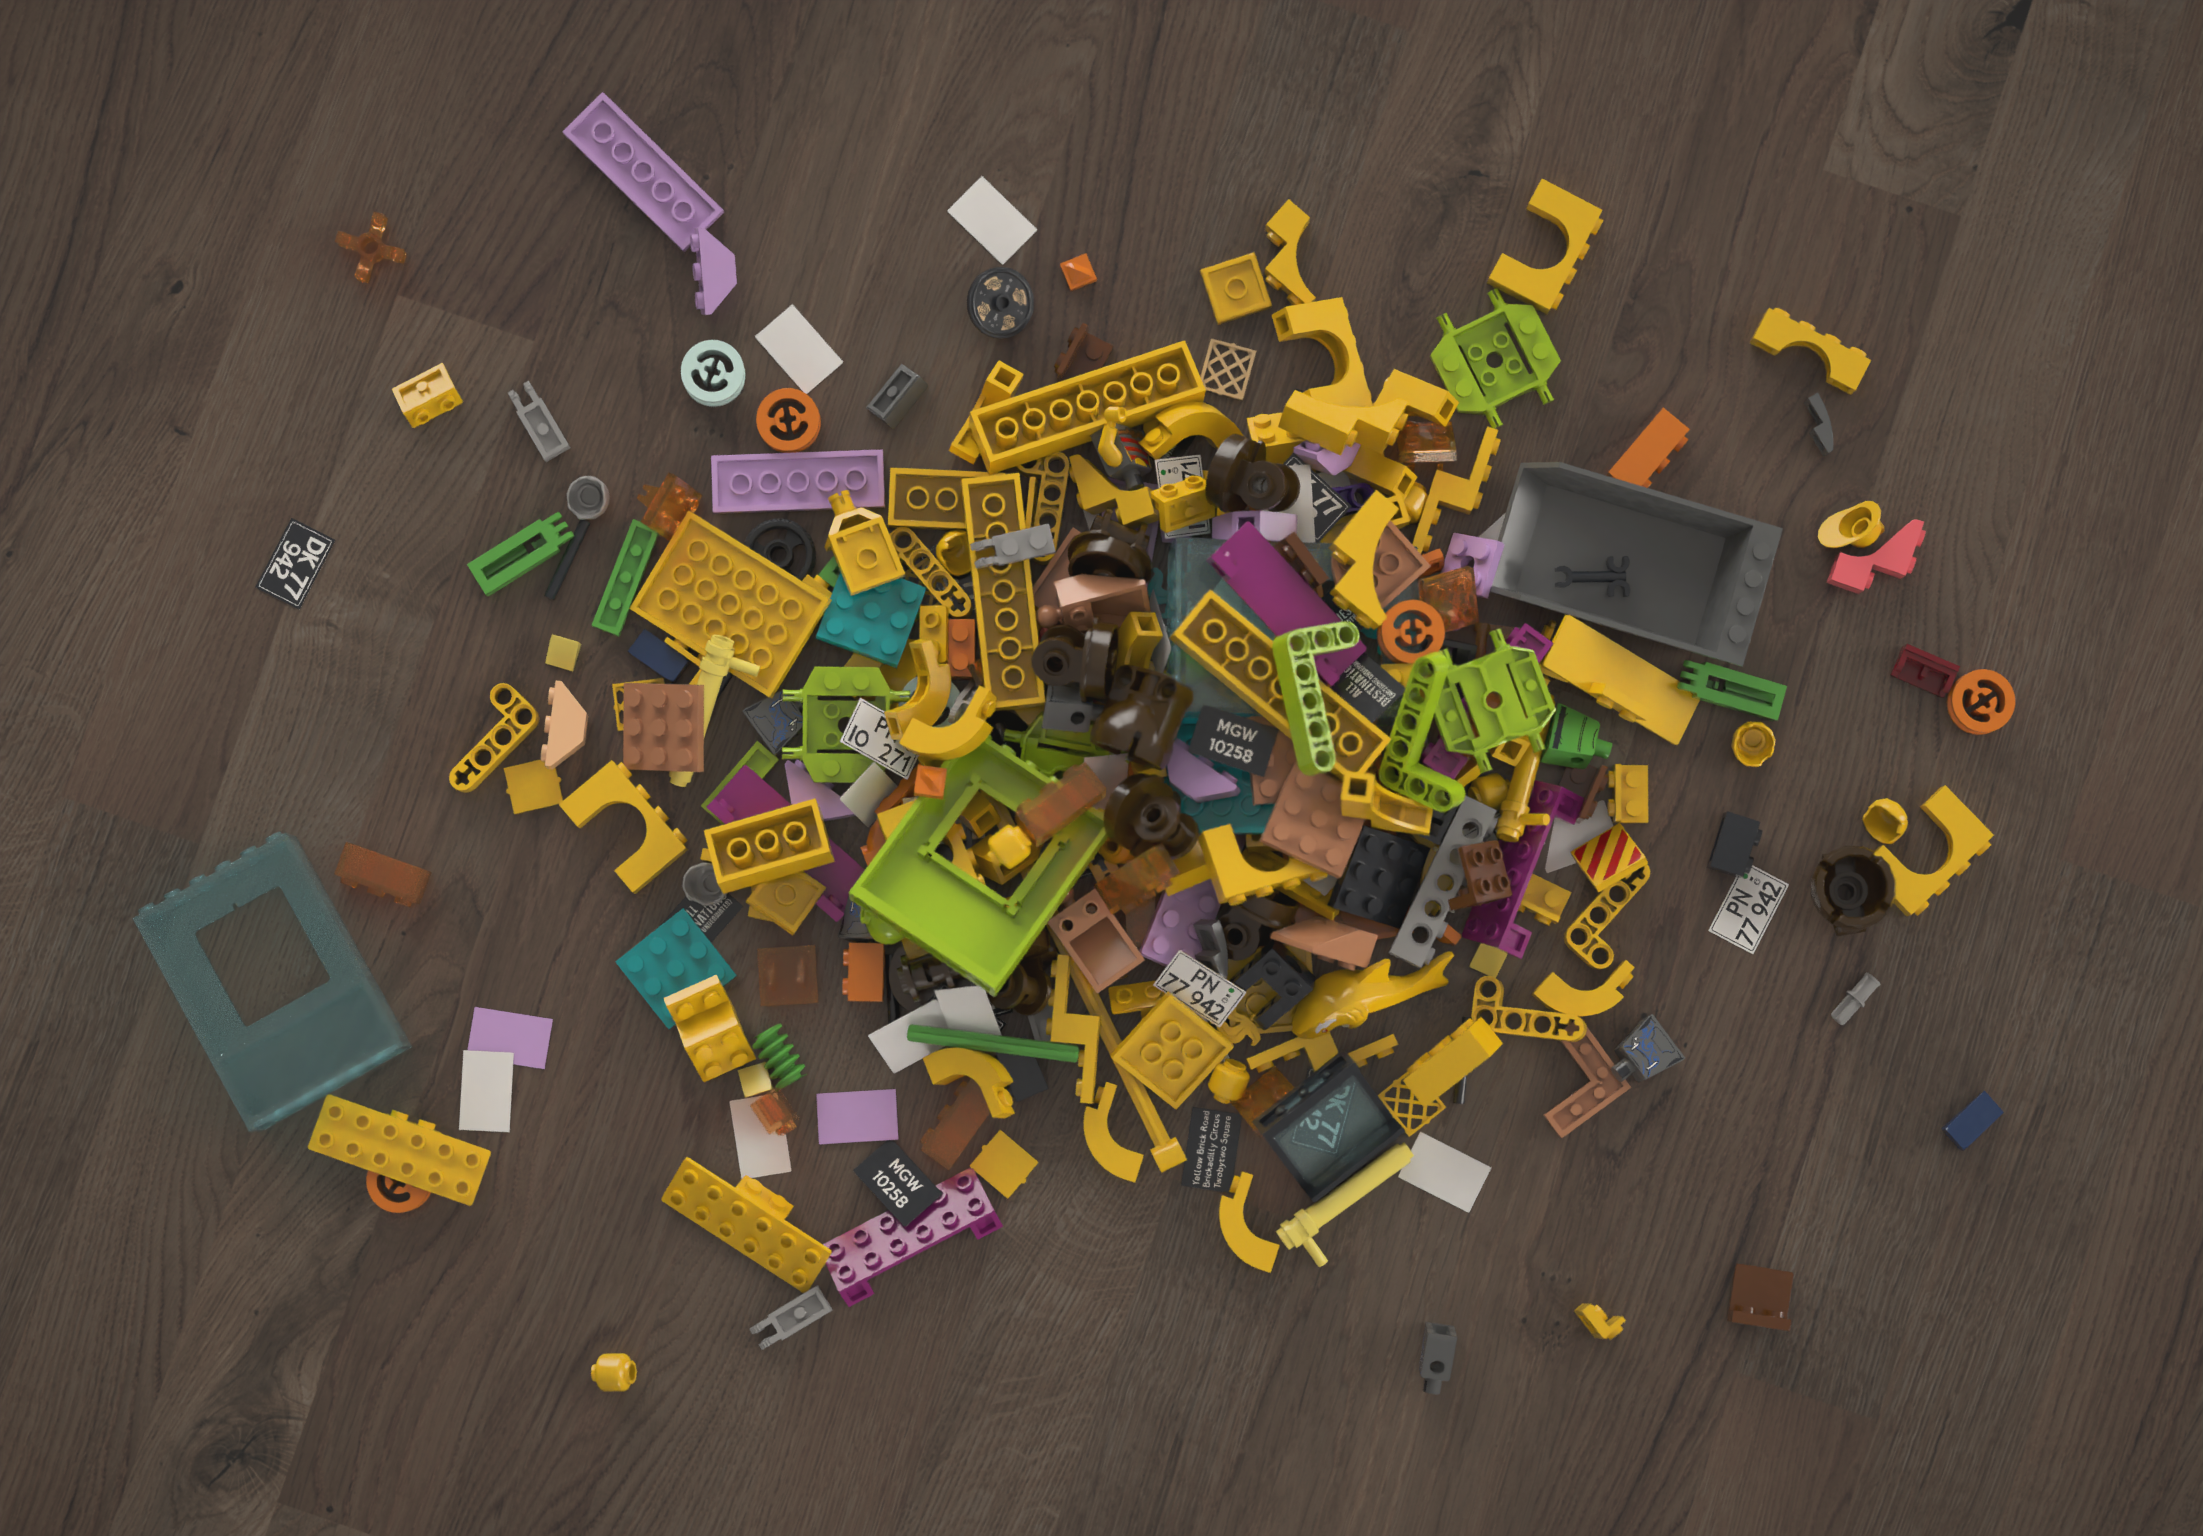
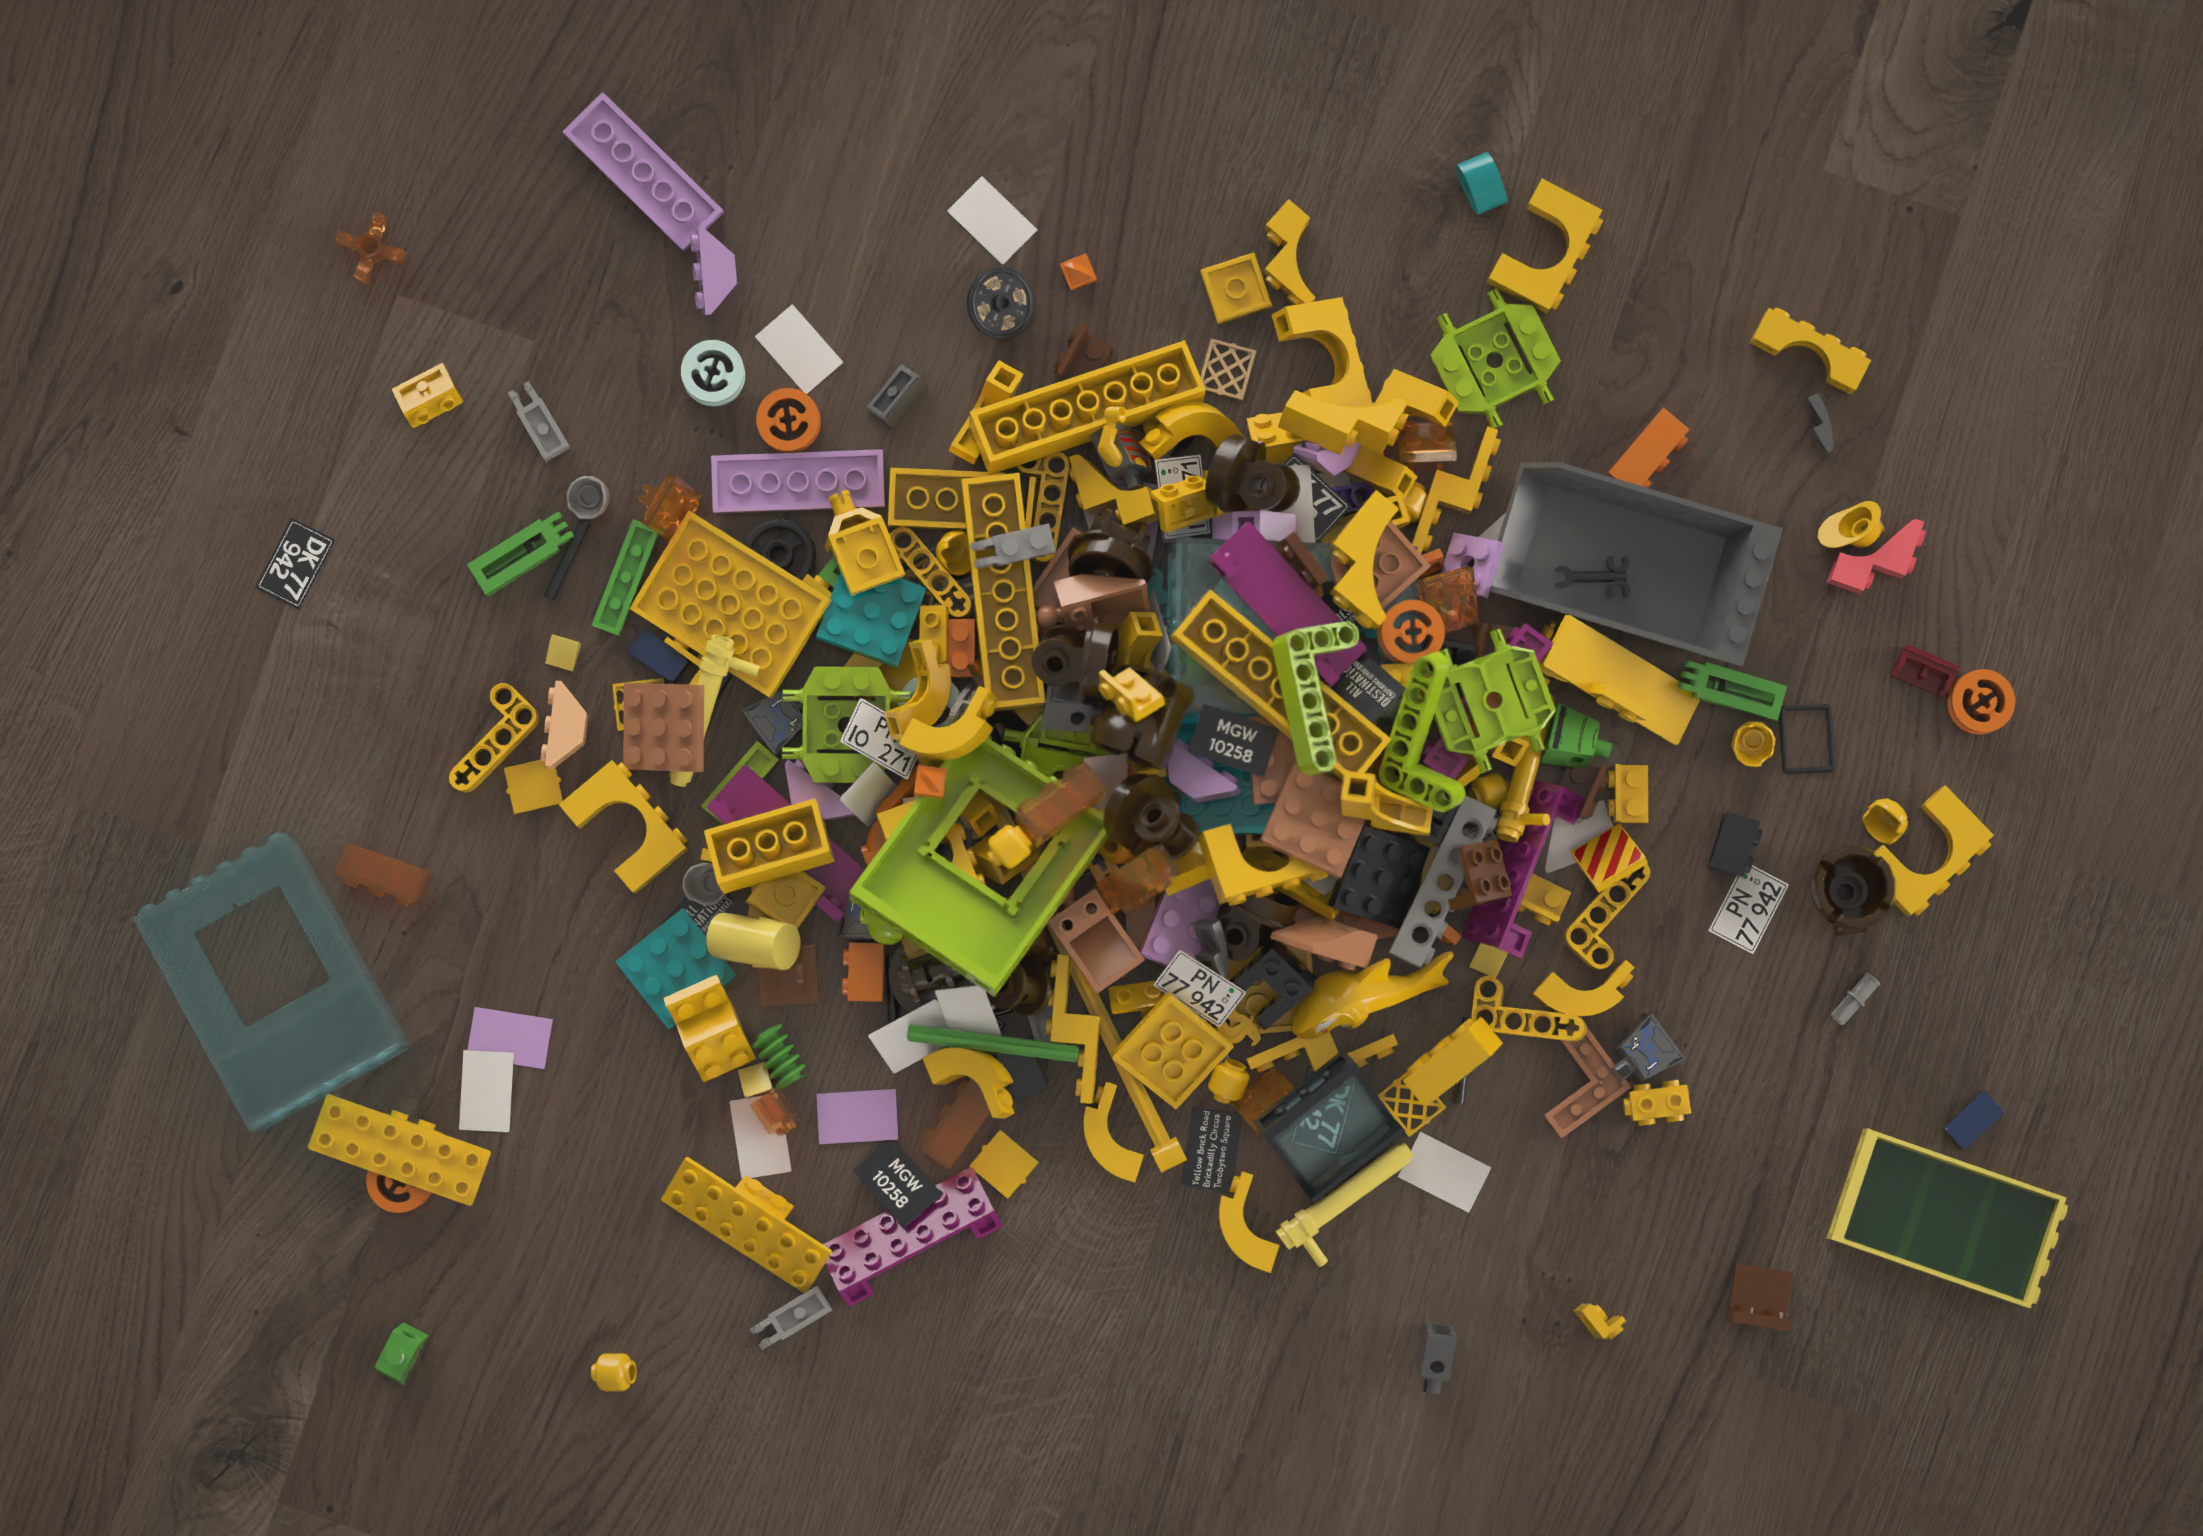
(401, 1352): none -> bright green torso
(753, 941): none -> light yellow piece
(1130, 693): none -> yellow bracket
(1481, 183): none -> teal piece
(1647, 1103): none -> yellow brick
(1784, 742): none -> black piece
(1947, 1218): none -> clear green window

